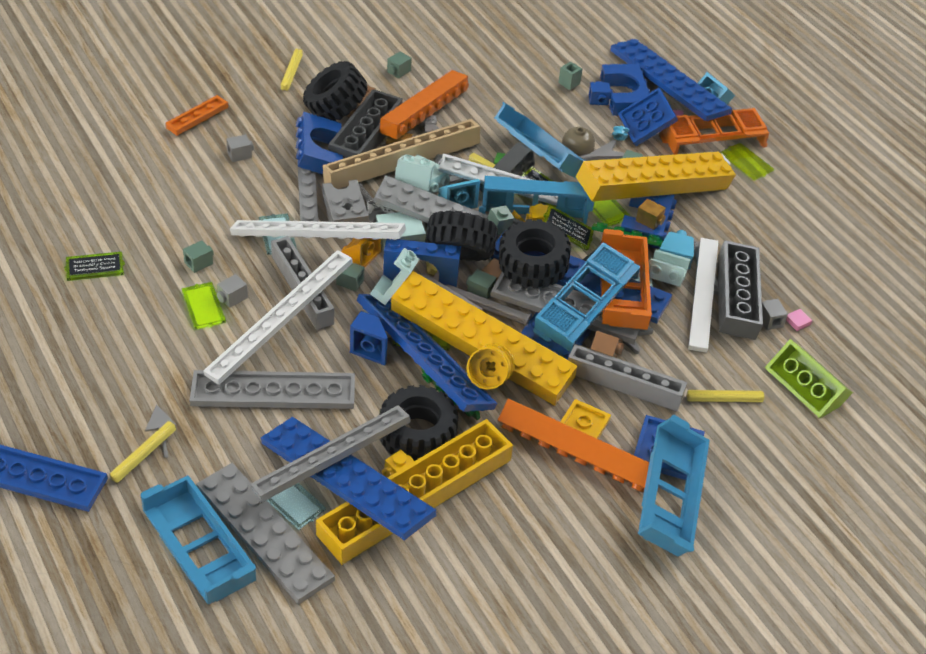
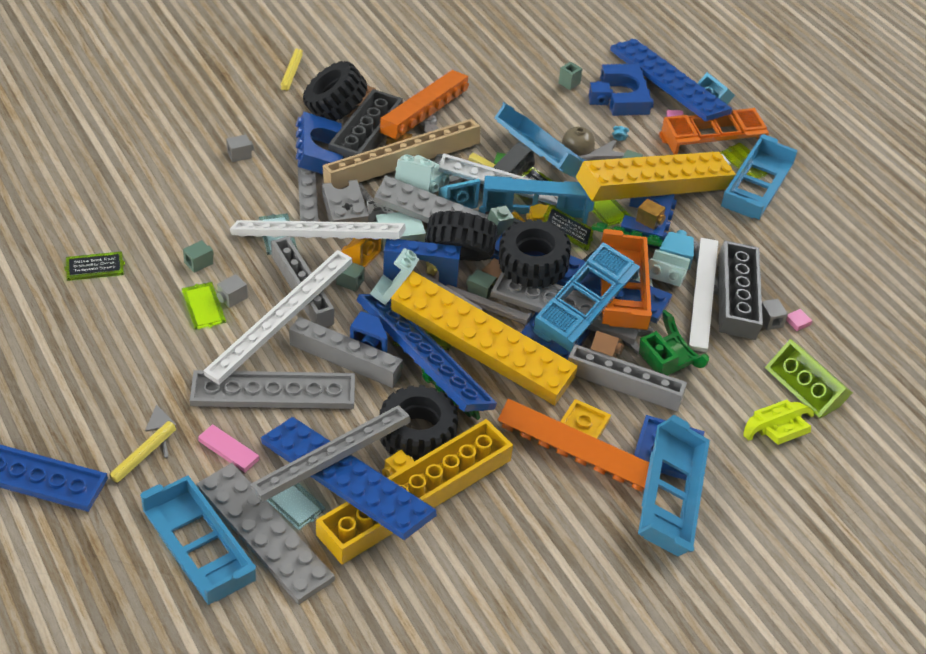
(196, 115): orange plate -> none
(228, 448): none -> bright pink tile
(346, 352): none -> light grey brick
(399, 64): sand green brick -> none
(479, 366): yellow wheel -> none
(647, 116): blue plate -> none
(670, 352): none -> green piece
(724, 396): light yellow axle -> none
(765, 156): none -> dark azure piece
(779, 422): none -> neon yellow plate

